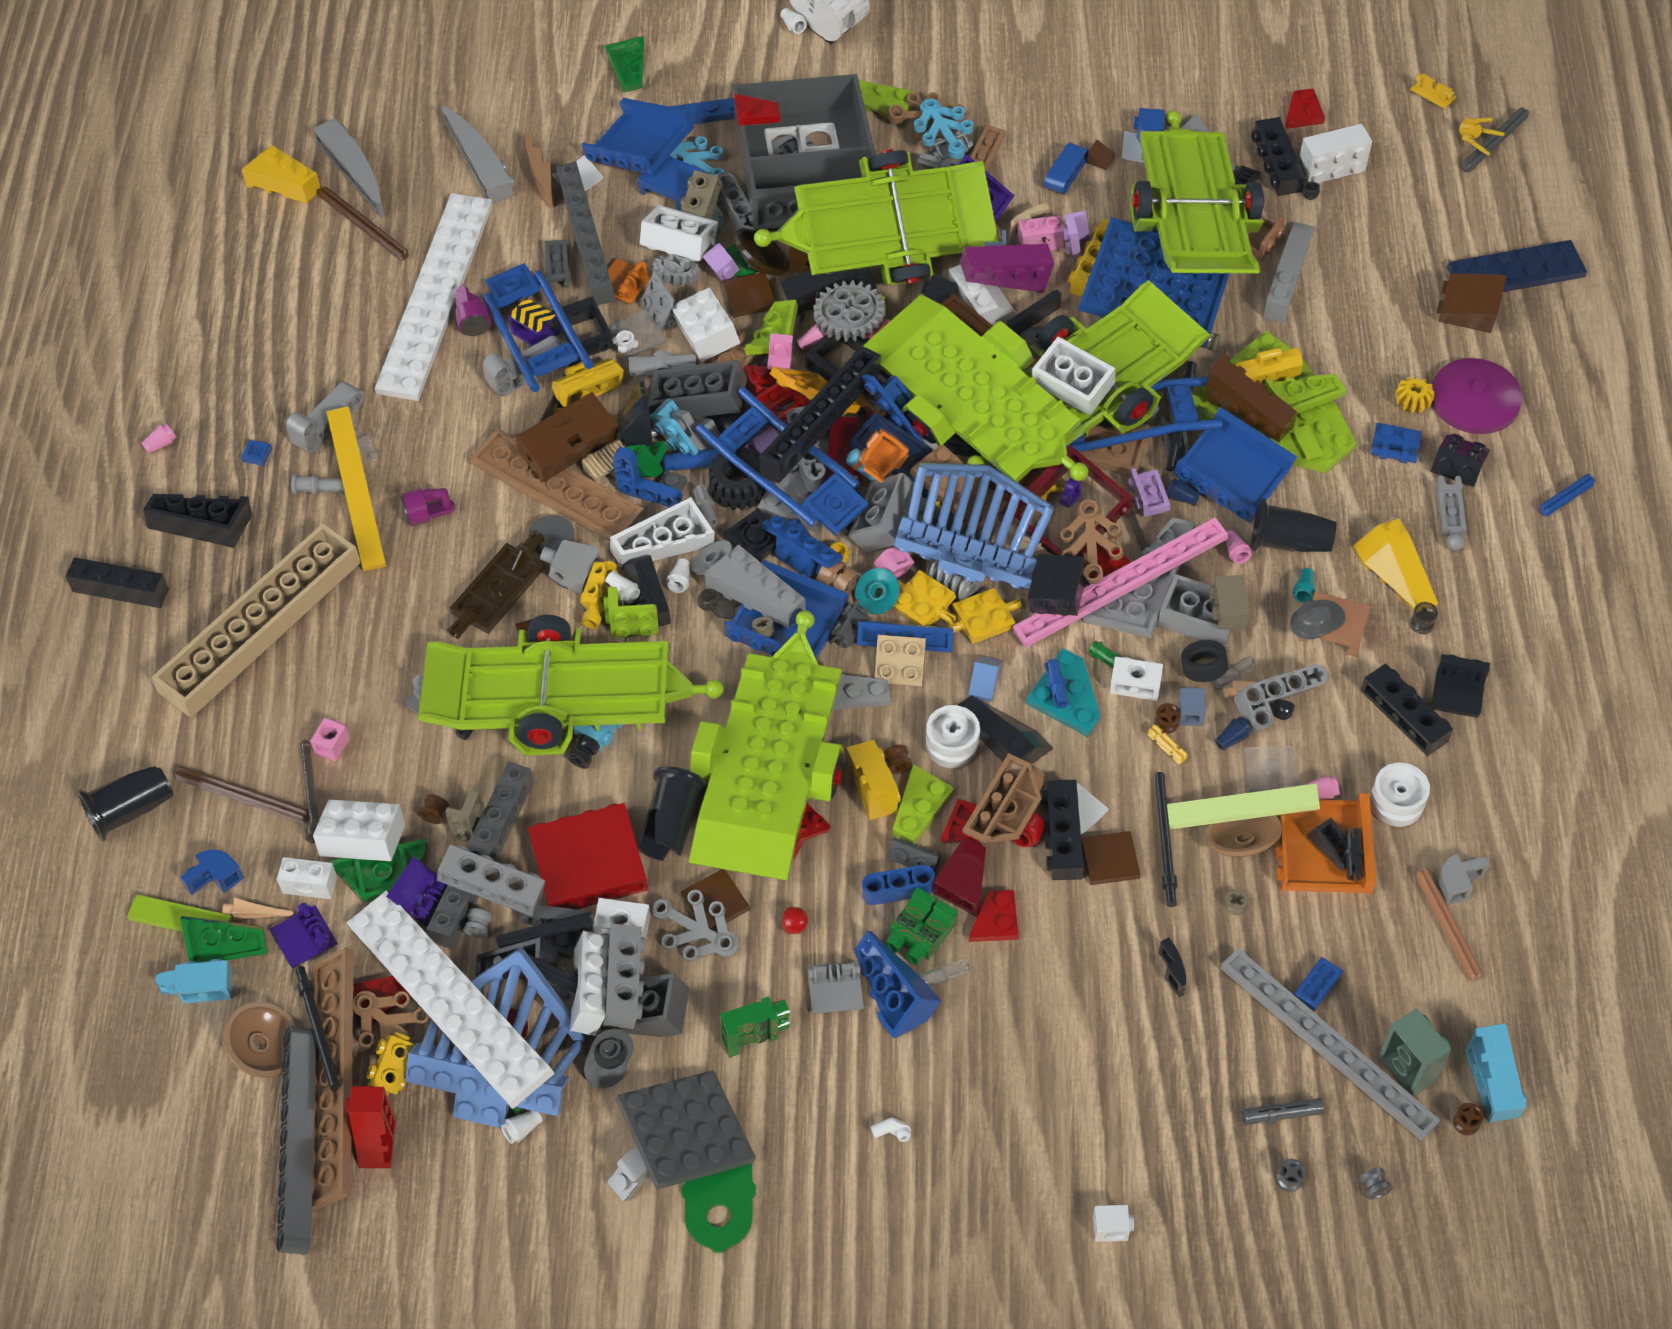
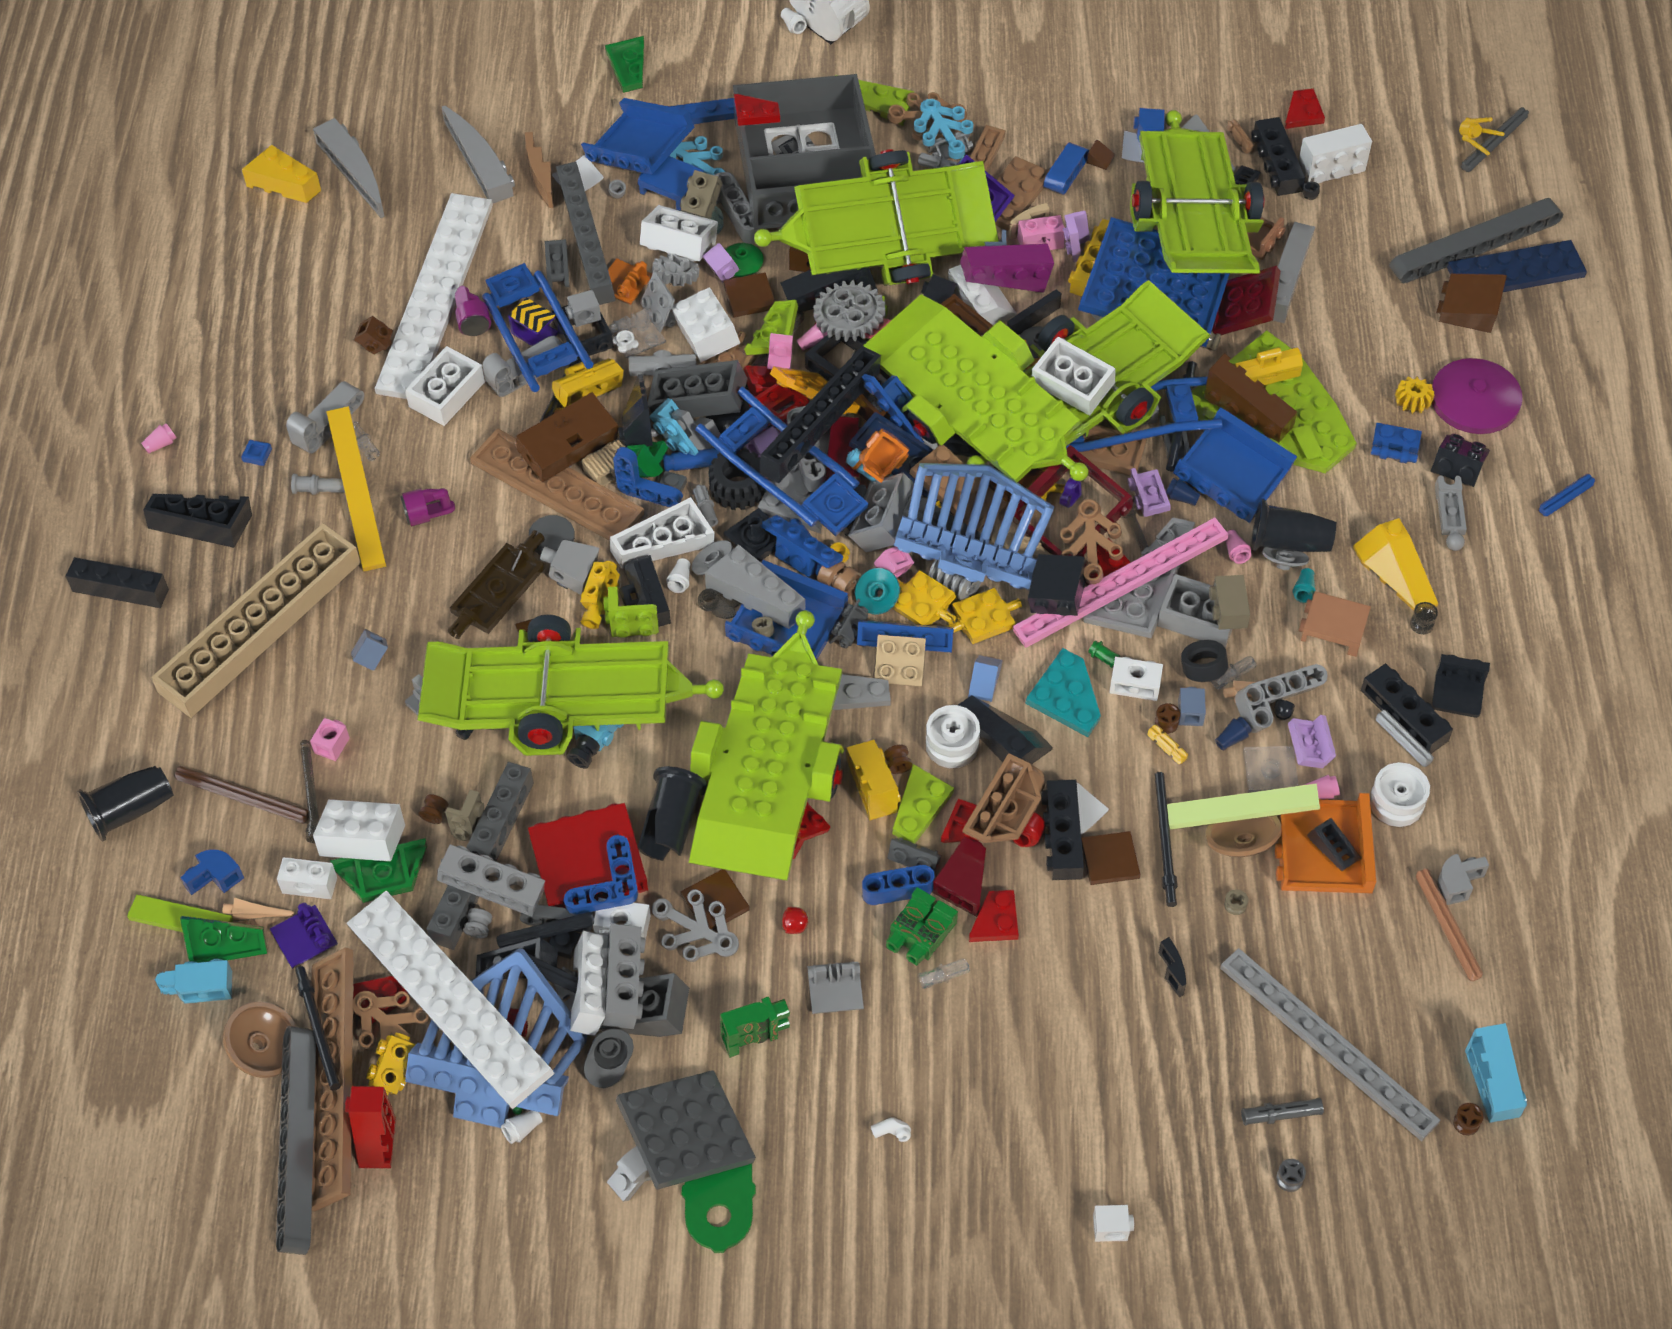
(363, 223): reddish brown axle -> none
(369, 649): none -> sand blue panel
(373, 335): none -> reddish brown brick
(418, 891): dark purple hinge -> none
(445, 386): none -> white brick
(583, 308): none -> light grey brick
(613, 888): none -> blue beam
(615, 186): none -> light grey hinge
(627, 590): white cone -> none
(766, 260): dark brown dish -> none
(899, 991): blue wedge -> none
(1025, 182): none -> medium nougat plate
(1056, 683): blue pin -> none
(1240, 136): none -> medium nougat axle
(1248, 301): none -> dark red plate
(1285, 559): none -> light grey dish
(1307, 392): lime wing -> none
(1312, 742): none -> lavender bracket
(1317, 619): dark grey piece -> none
(1318, 983): blue plate -> none
(1353, 854): black pin -> none
(1375, 1183): flat silver wheel -> none
(1404, 738): none -> light grey axle
(1414, 1052): sand green brick -> none
(1437, 94): yellow hinge -> none
(1476, 240): none -> dark grey beam

